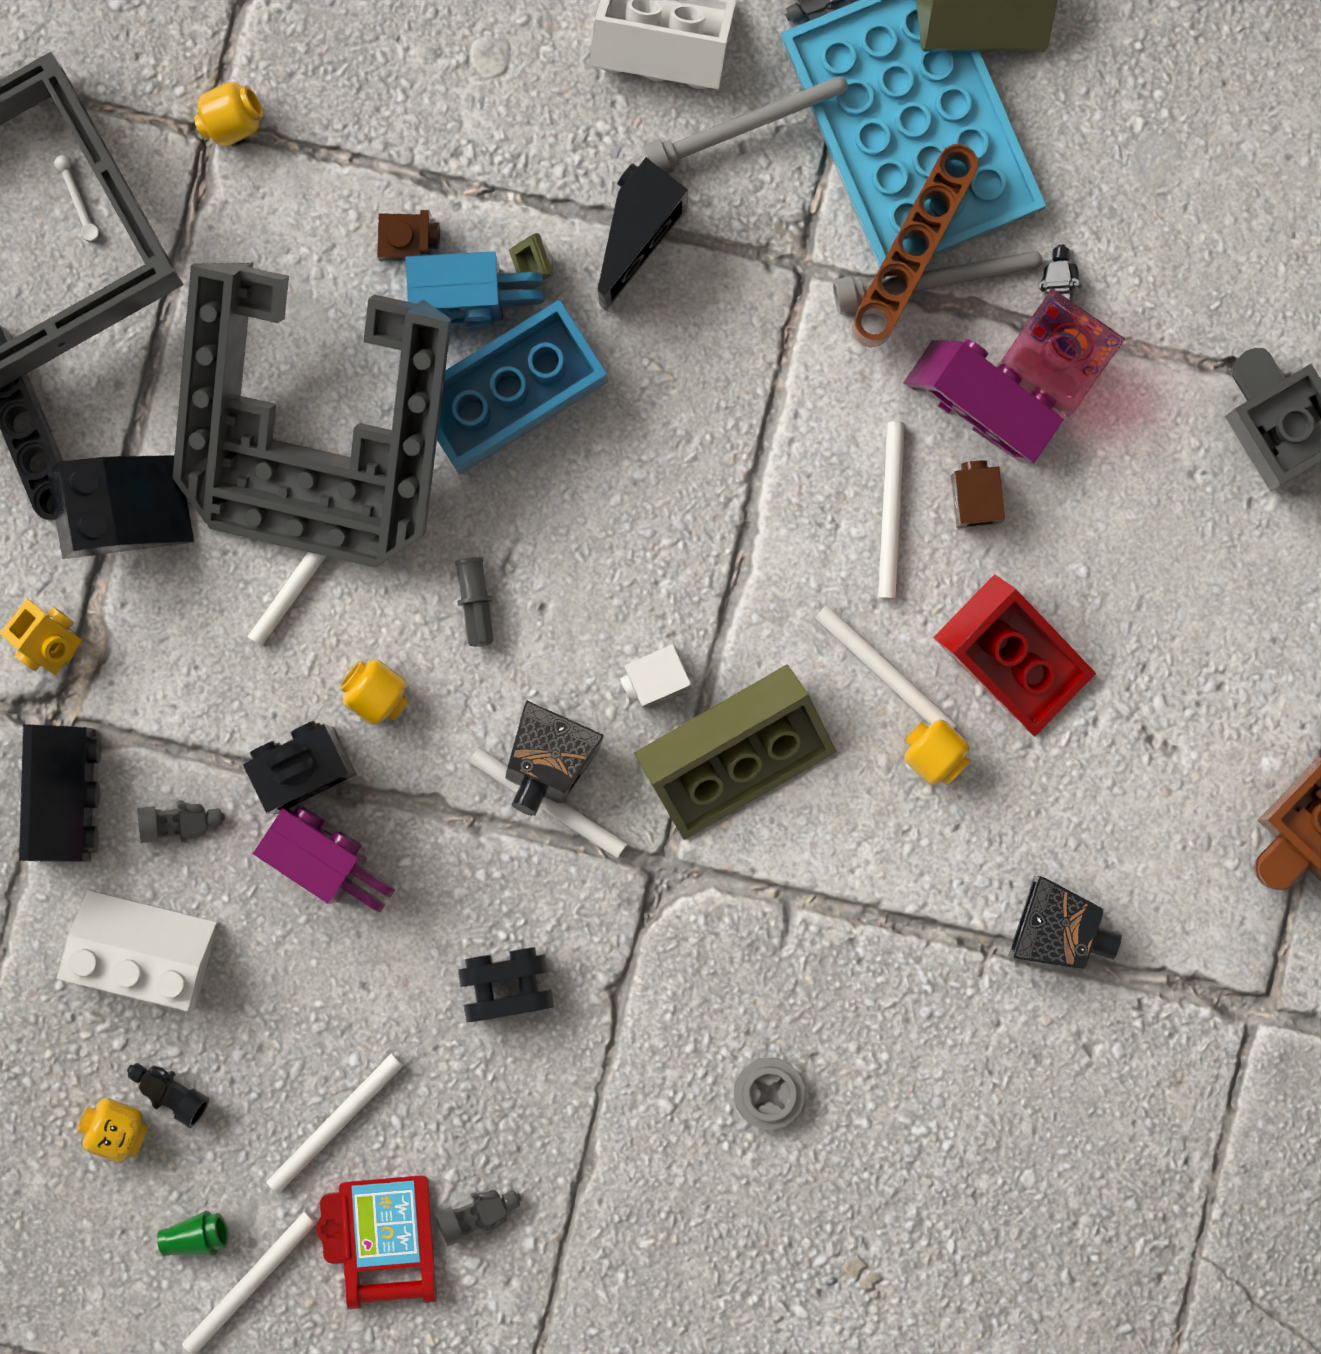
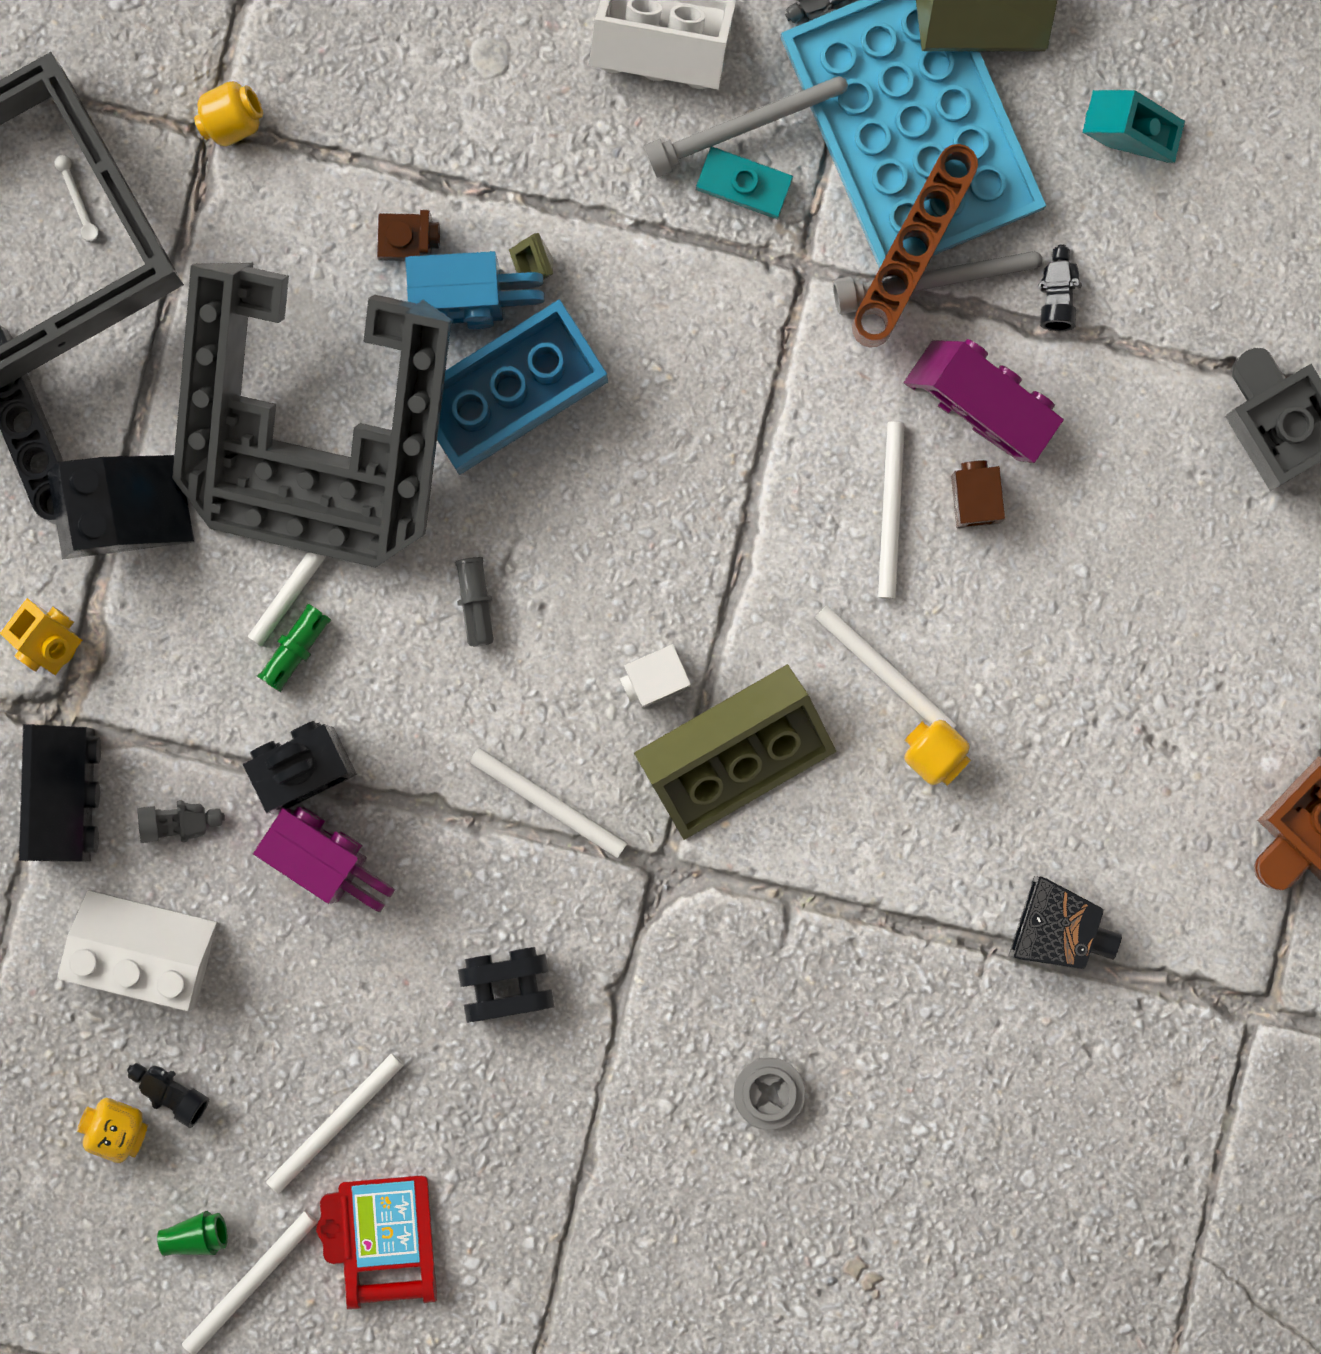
(294, 648): none -> green pin
(374, 692): yellow head -> none
(485, 1212): dark grey piece -> none
(548, 757): torso -> none
(642, 217): black slope -> none
(744, 182): none -> teal plate
(1015, 654): red slope -> none
(1061, 352): clear pink slope -> none
(1133, 124): none -> teal slope

